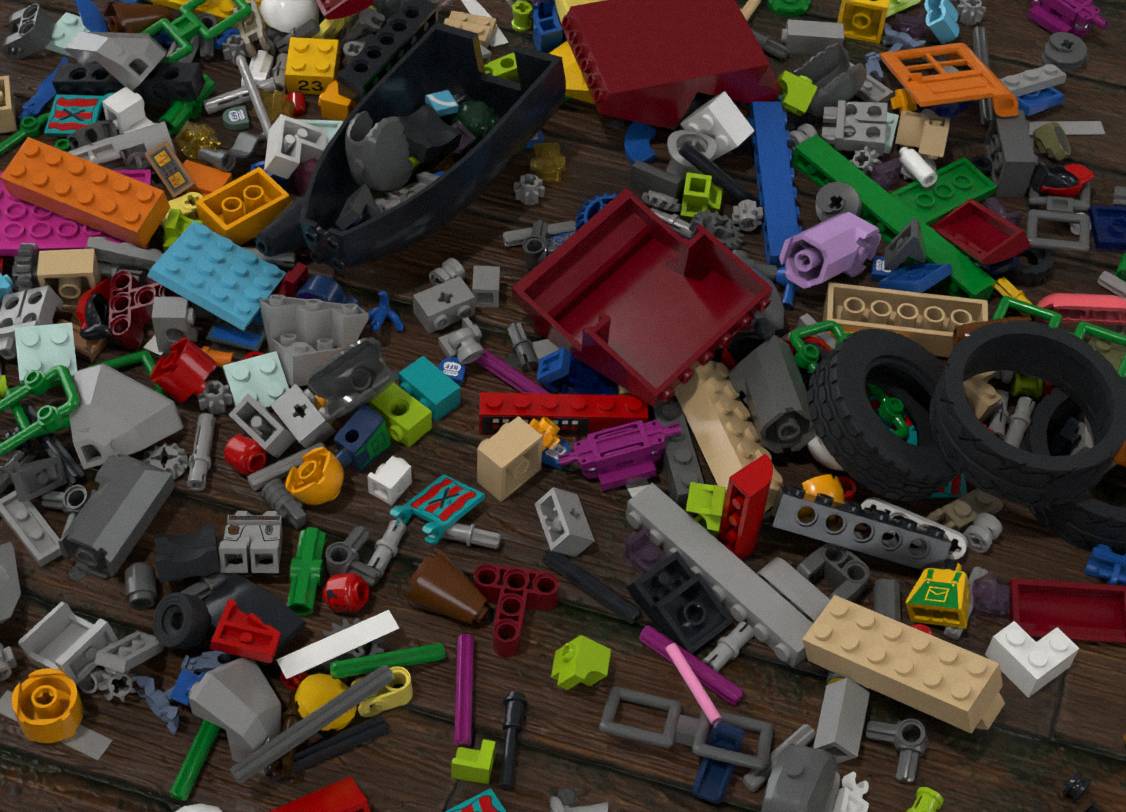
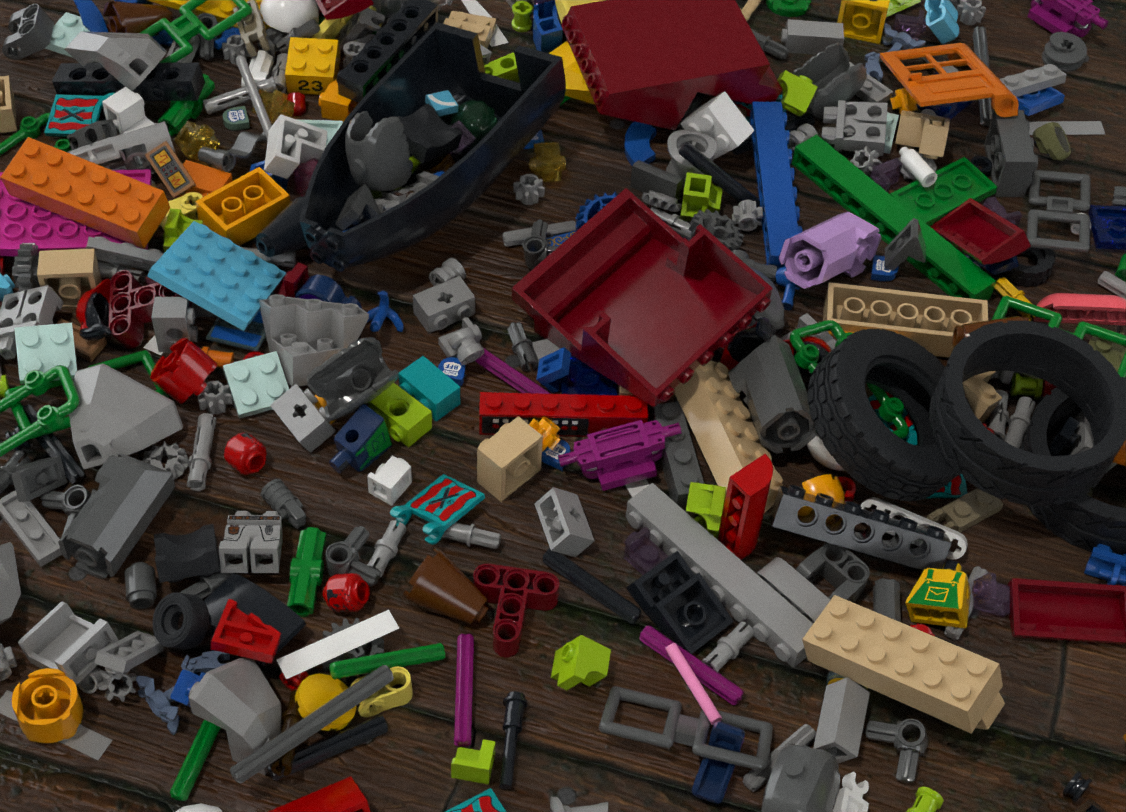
(44, 95): blue sword -> none
(262, 426): light grey brick -> none
(279, 469): light grey axle -> none
(316, 478): light orange cylinder -> none
(486, 286): light grey brick -> none
(837, 193): dark grey piece -> none
(916, 277): blue plate -> none
(982, 532): light grey wheel -> none
(1029, 662): white brick -> none
(1060, 180): hair -> none

